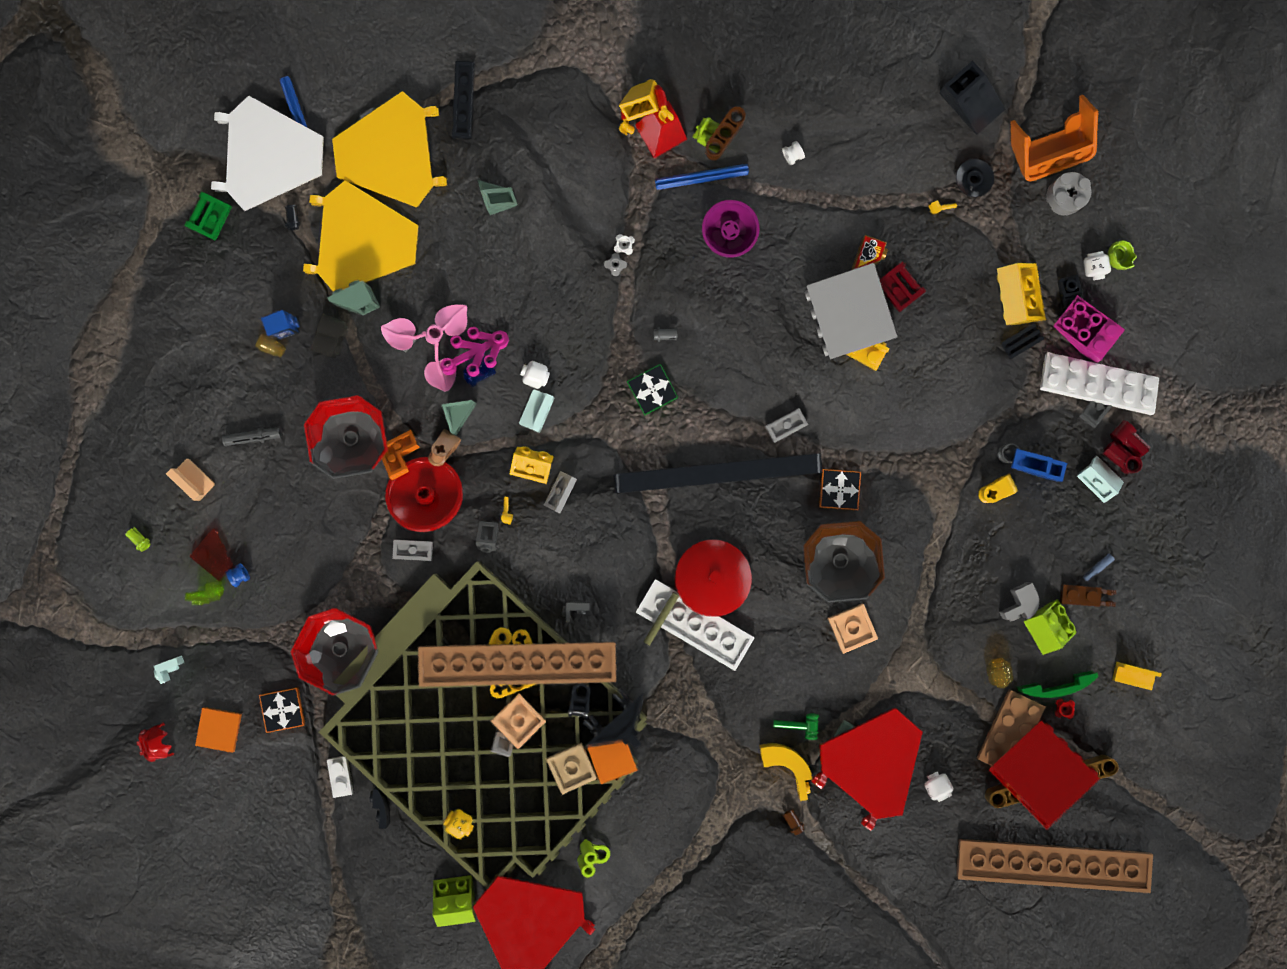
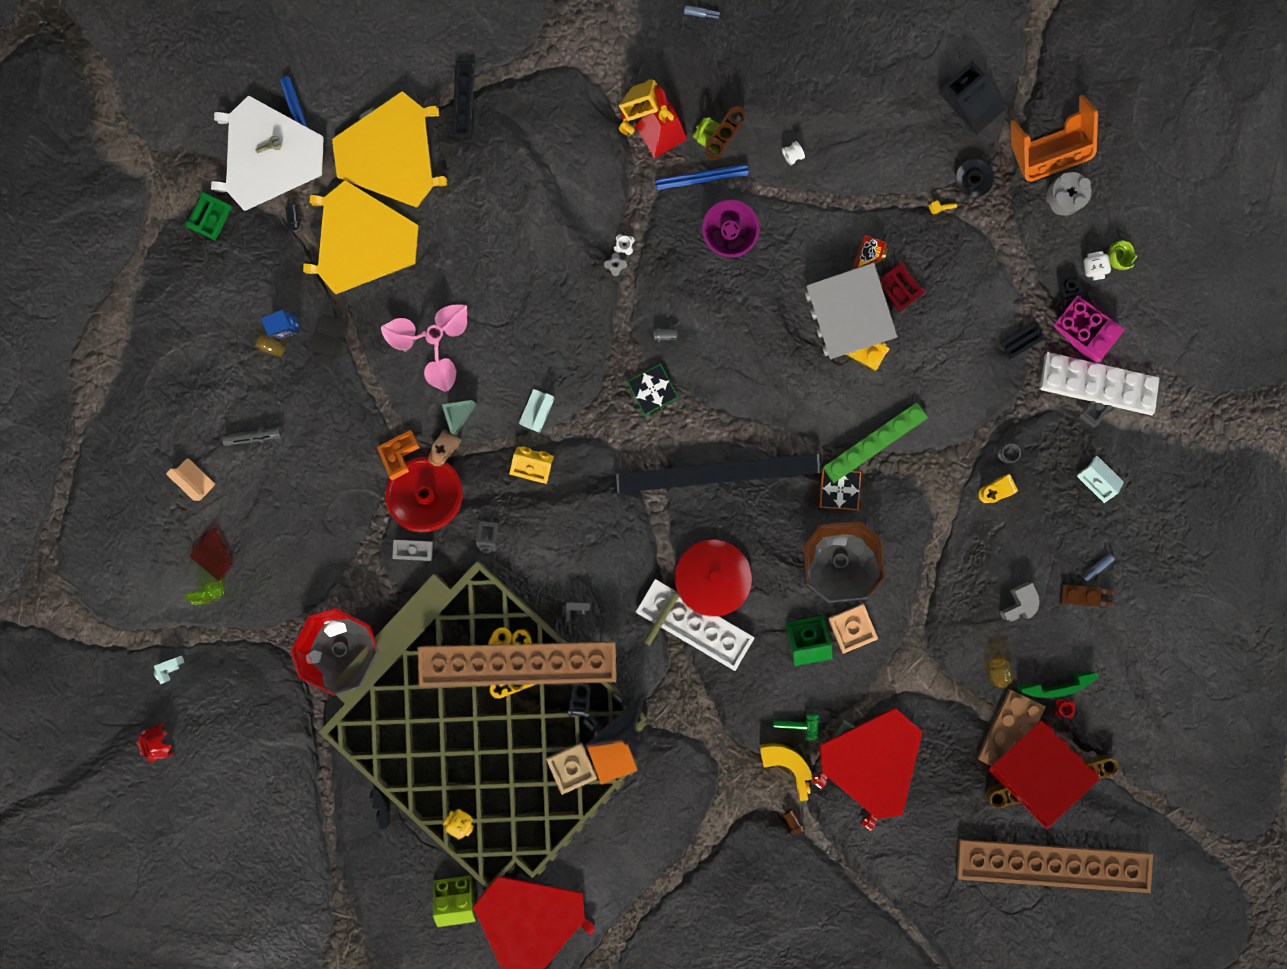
(138, 539): lime pin -> none
(218, 729): orange tile -> none
(237, 575): blue wheel -> none
(270, 145): none -> olive hand
(282, 710): black tile -> none
(340, 776): white plate -> none
(345, 437): dark grey rock -> none
(355, 298): sand green slope -> none
(475, 350): dark pink plant -> none
(484, 373): clear blue bracket -> none
(497, 197): sand green slope -> none
(501, 745): light grey plate -> none
(506, 517): yellow hand -> none
(518, 721): light nougat tile -> none
(535, 374): white head -> none
(560, 492): light grey plate -> none
(589, 857): lime piece -> none
(701, 12): none -> sand blue pin
(786, 425): light grey plate -> none
(809, 640): none -> green slope
(875, 442): none -> bright green plate
(938, 786): white head -> none
(1020, 293): yellow slope -> none
(1039, 465): blue slope -> none
(1050, 627): lime slope -> none
(1121, 456): dark red piece -> none
(1126, 436): dark red piece -> none
(1134, 676): yellow panel -> none

